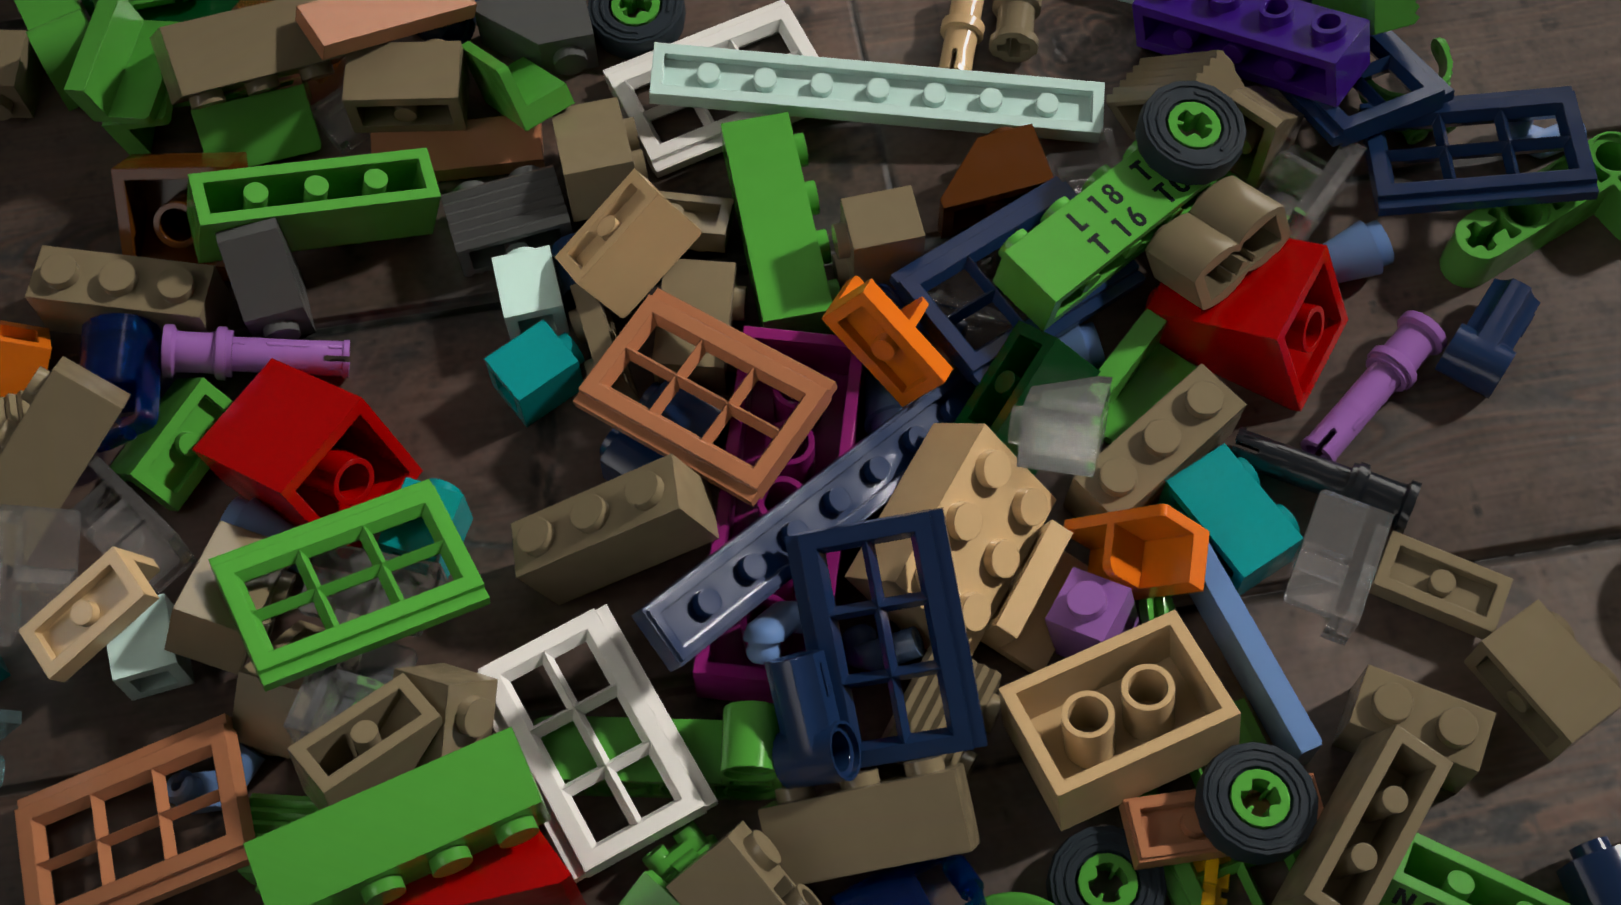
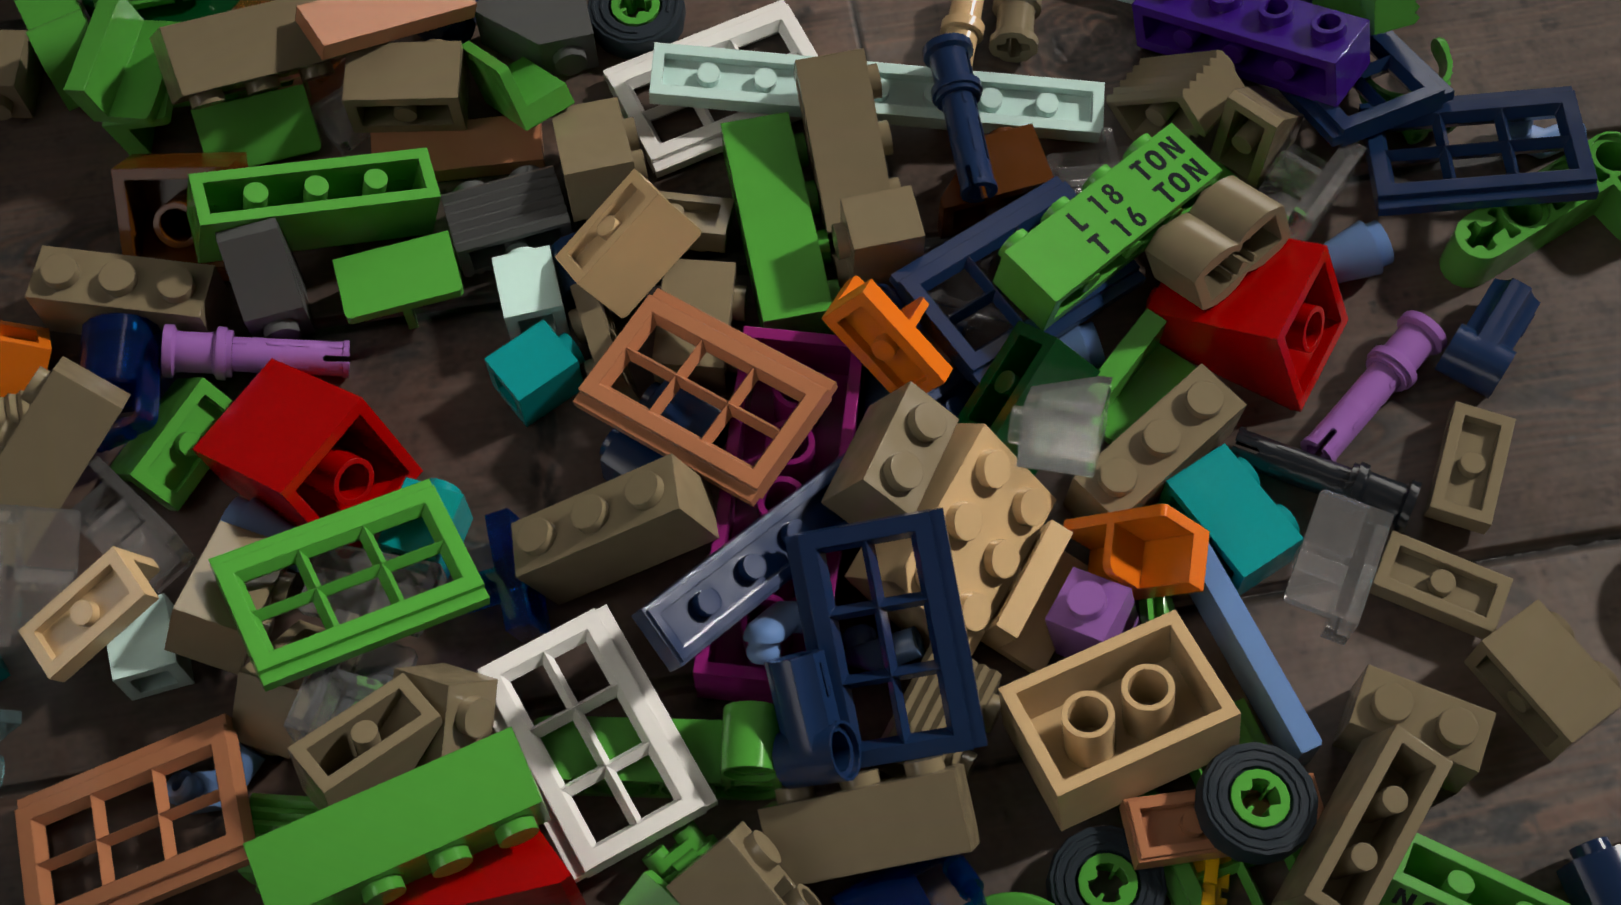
(398, 278): none -> bright green panel
(522, 606): none -> clear blue tile
(843, 128): none -> dark tan brick
(891, 456): none -> dark tan brick
(957, 95): none -> dark blue pin
(1195, 157): black bush -> none
(1470, 467): none -> dark tan plate

